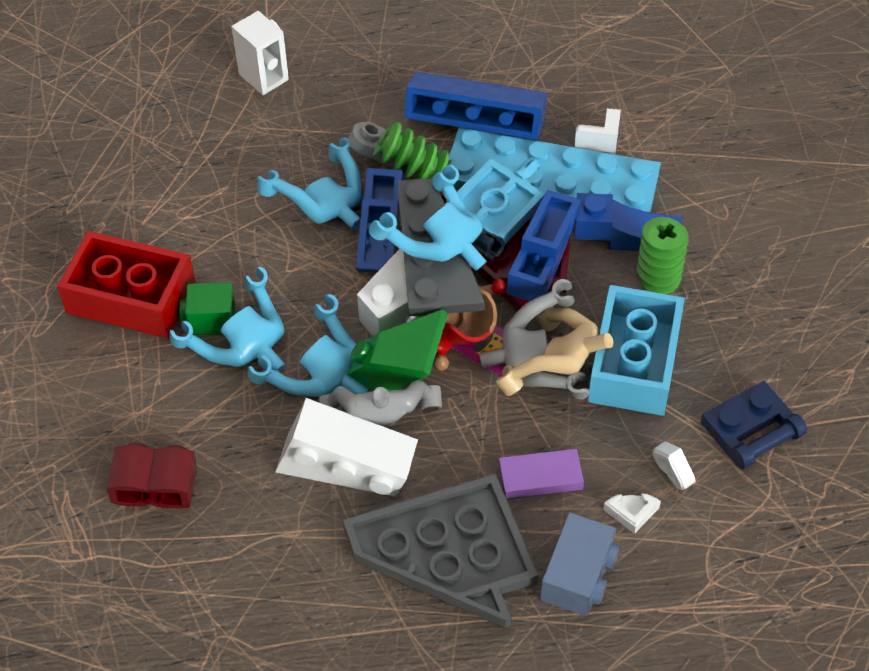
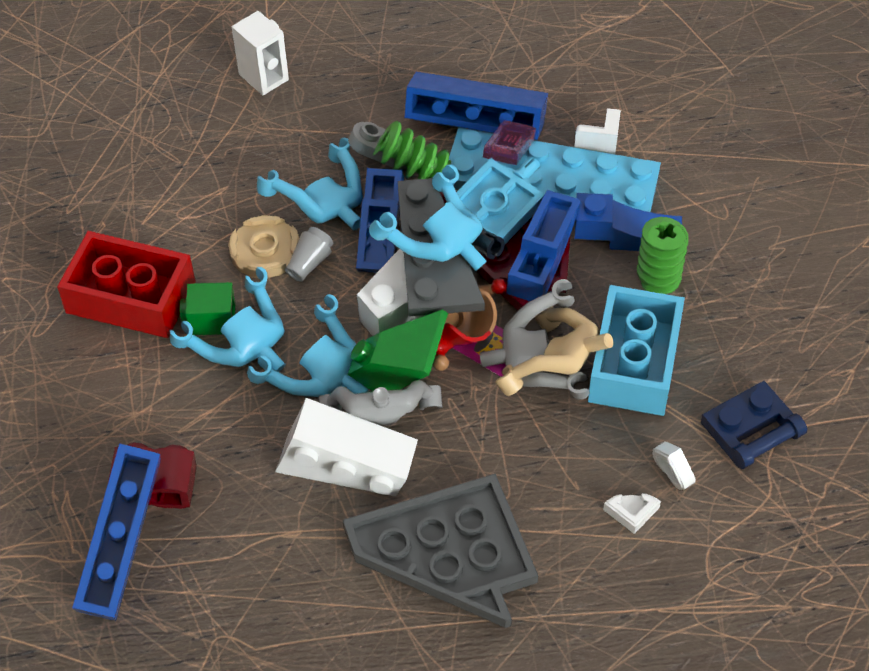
(117, 532): none -> blue brick
(272, 248): none -> tan tile
(310, 251): none -> light grey cone
(509, 142): none -> clear pink tile
(541, 473): medium lavender tile -> none
(578, 564): sand blue brick -> none

